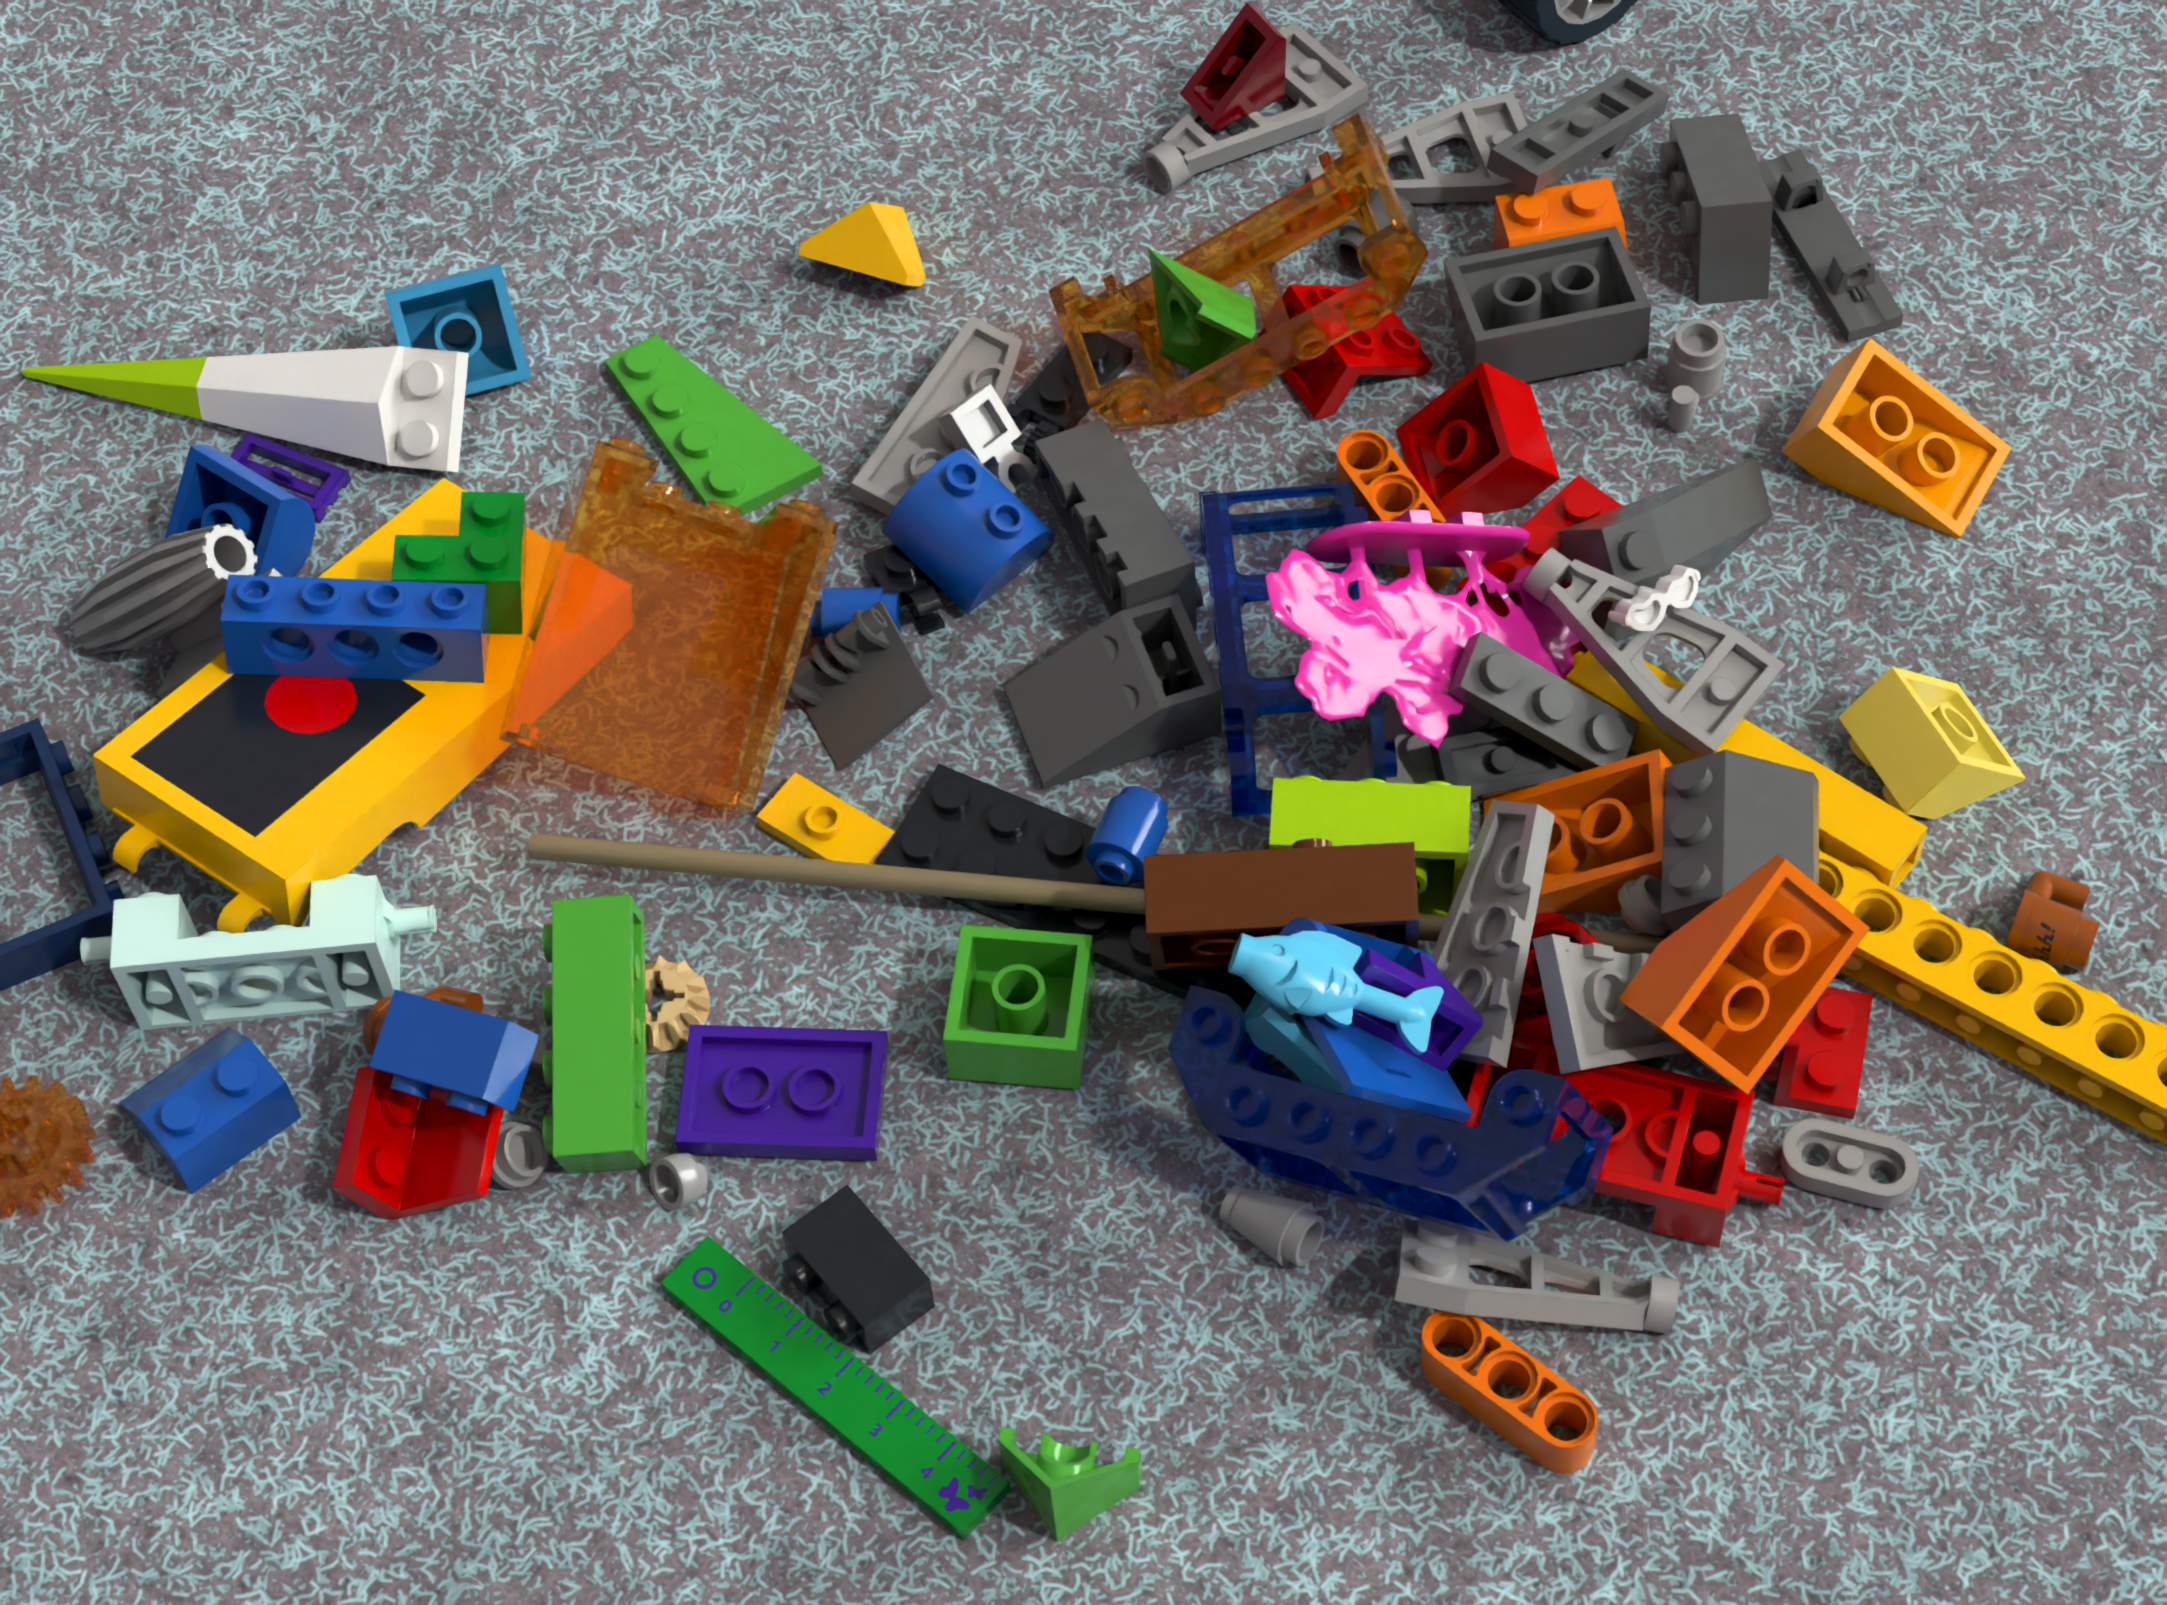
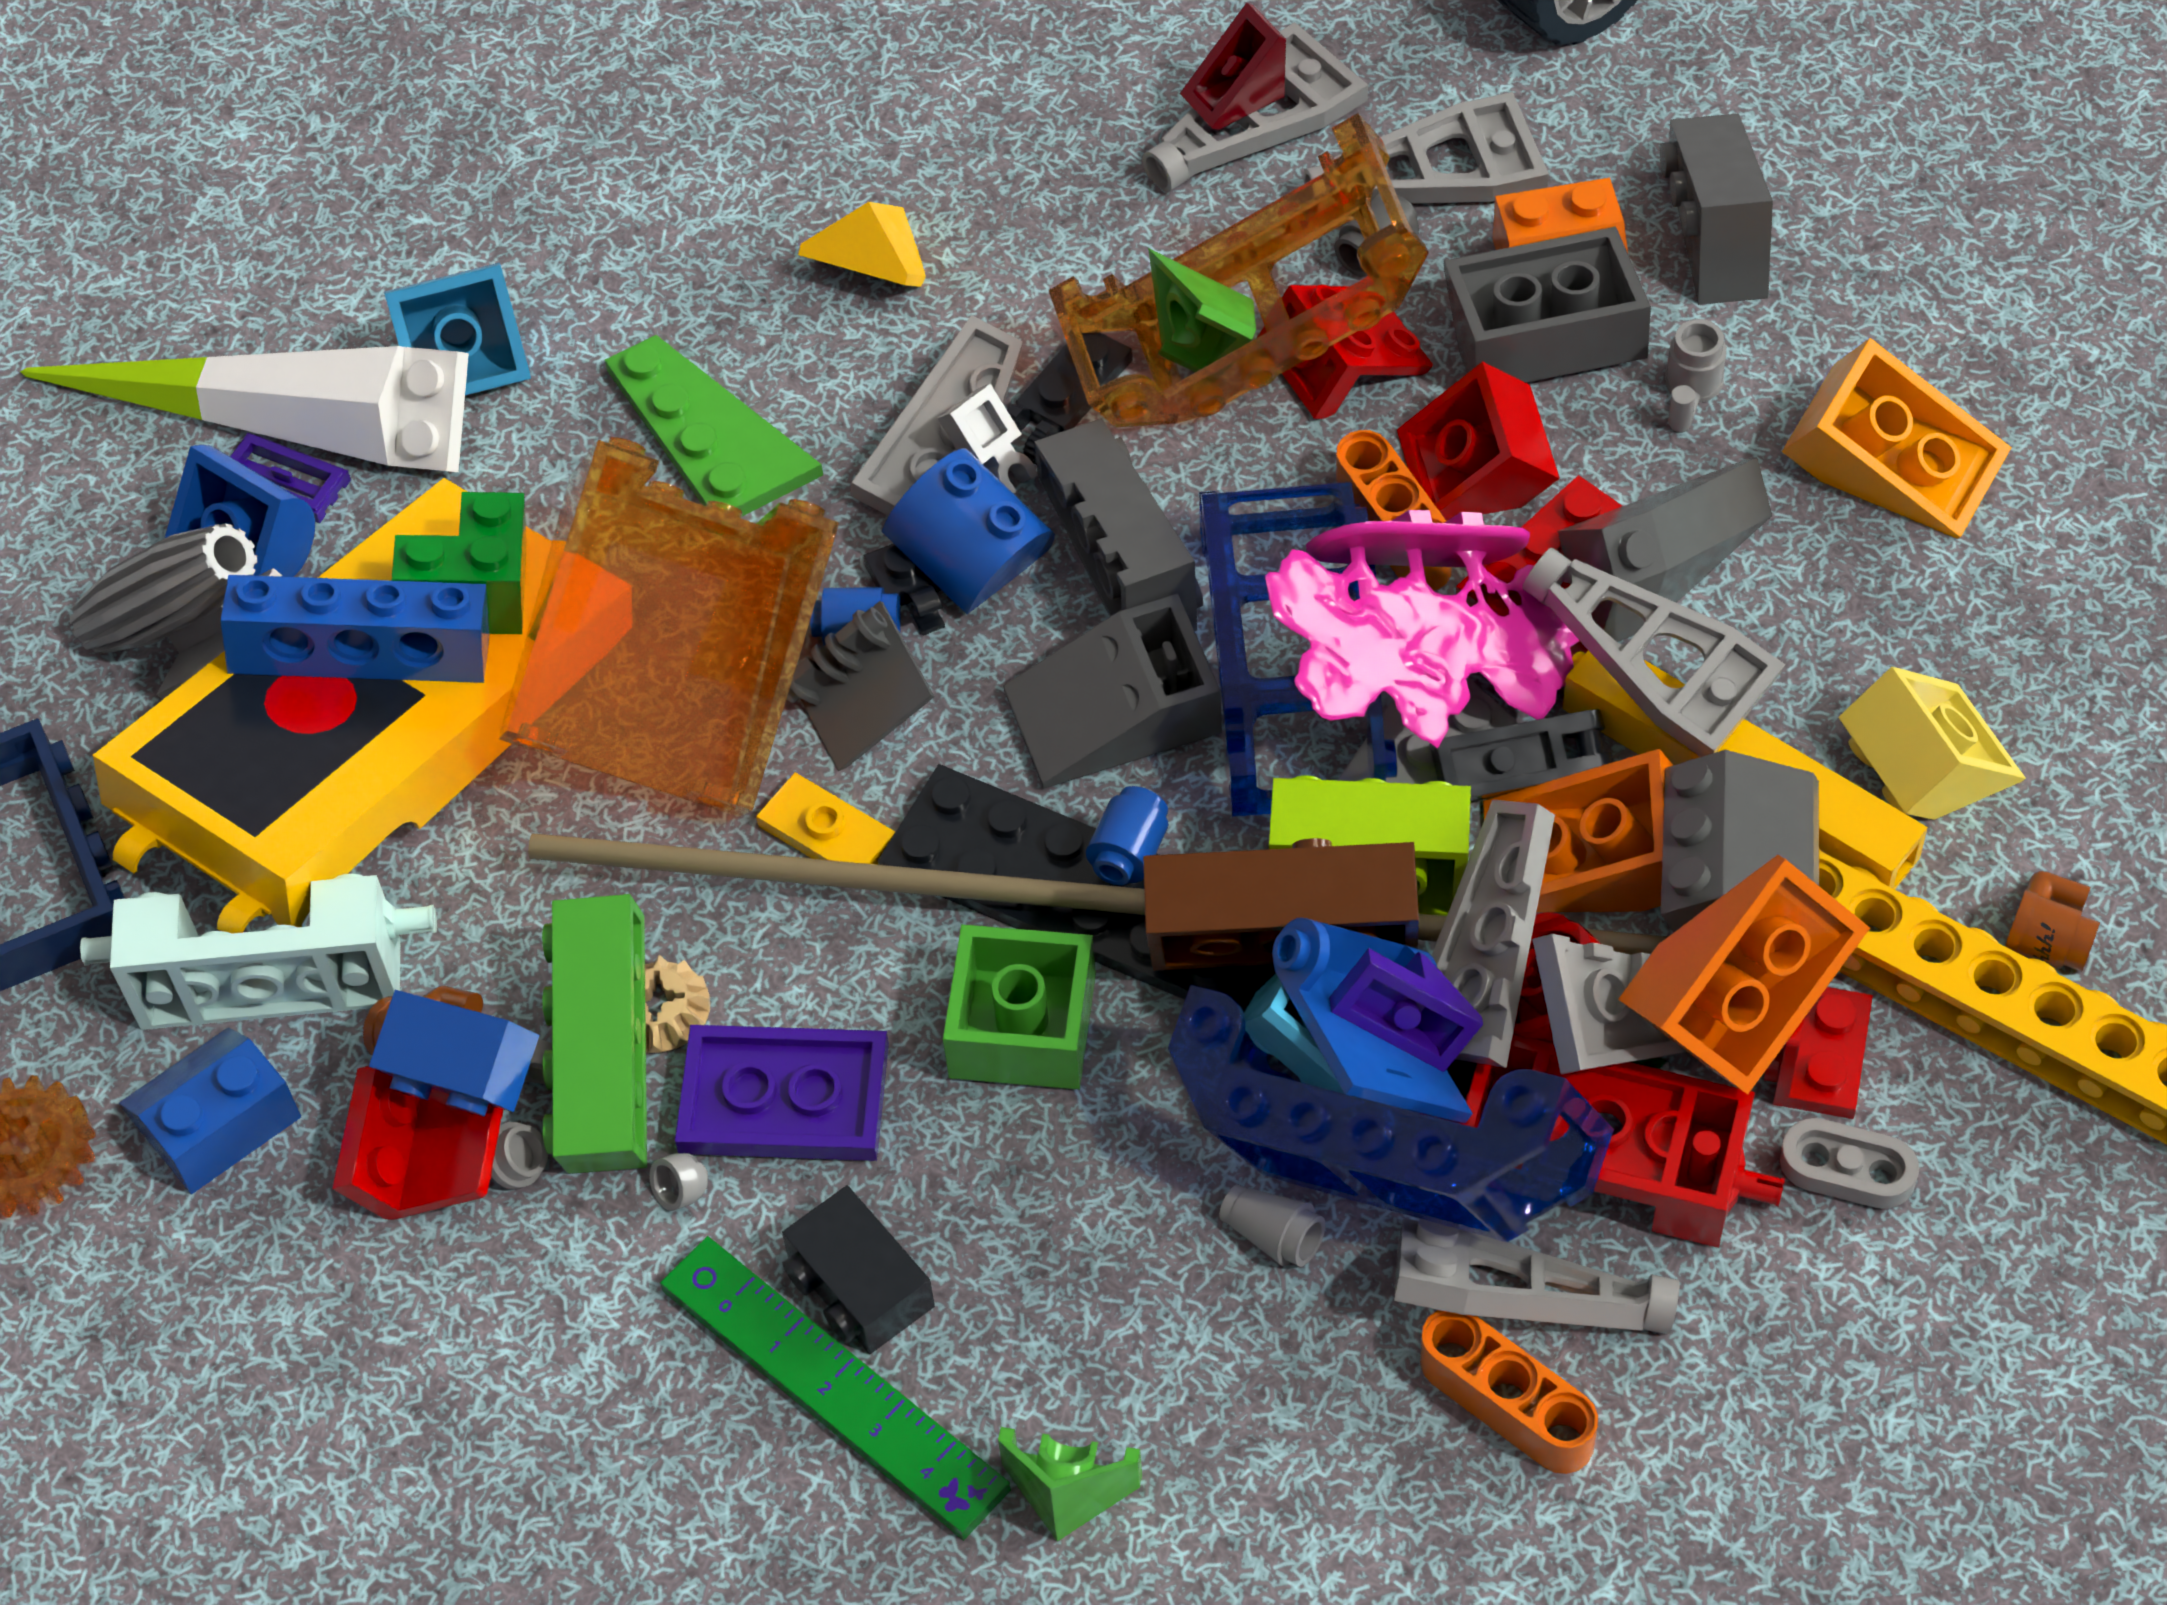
(1316, 978): medium azure animal -> none
(1540, 704): dark grey plate -> none
(1578, 132): dark grey hinge -> none
(1642, 905): light grey plate -> none
(1649, 605): white piece -> none
(1828, 250): dark grey hinge -> none

